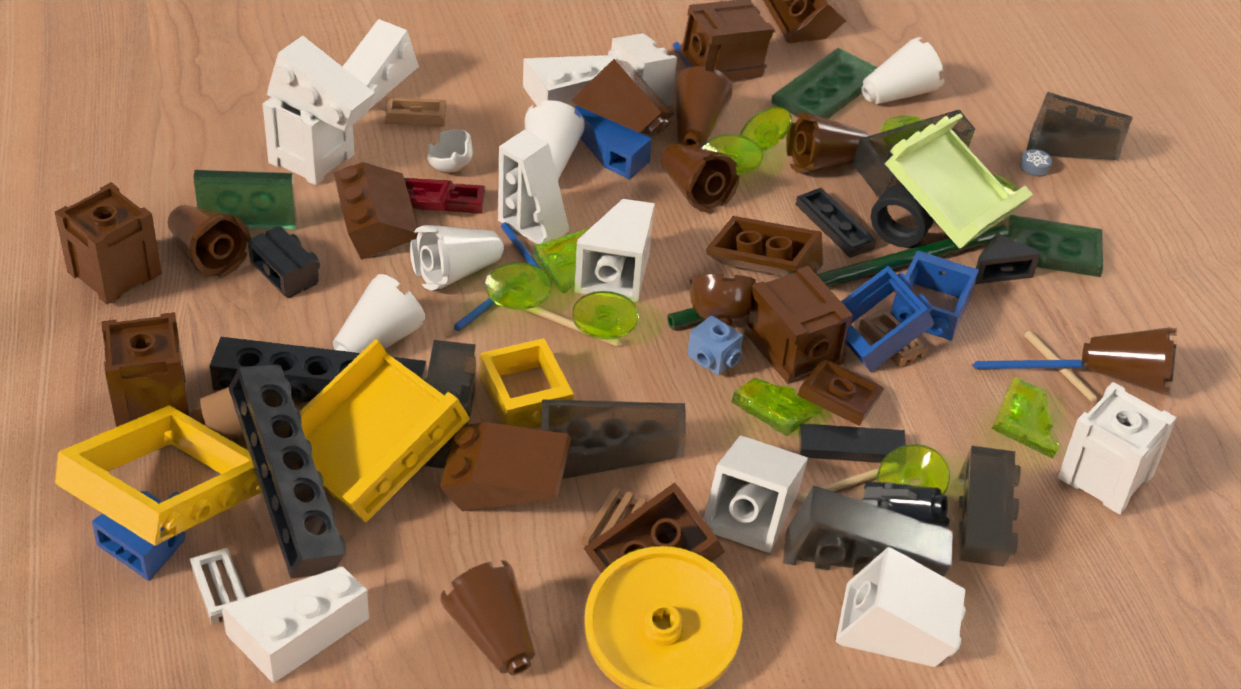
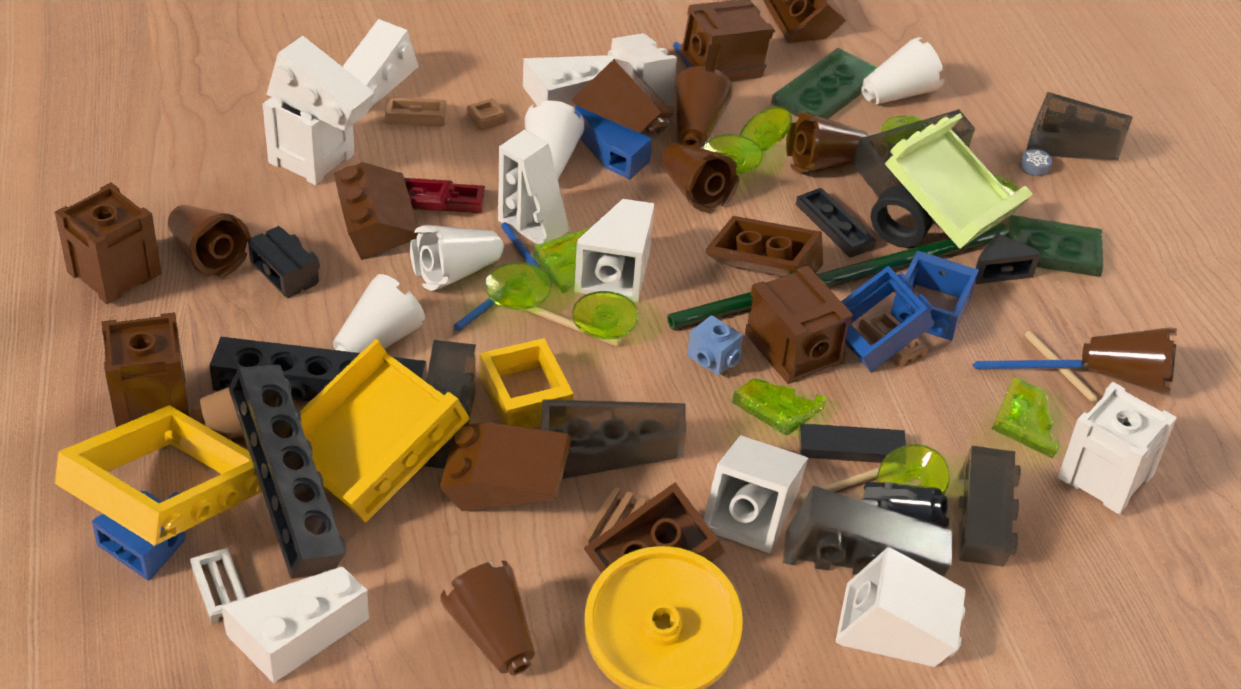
(253, 197): clear green tile -> none
(451, 152): white hair -> none
(486, 114): none -> medium nougat tile
(722, 297): reddish brown cylinder -> none
(840, 391): reddish brown plate -> none

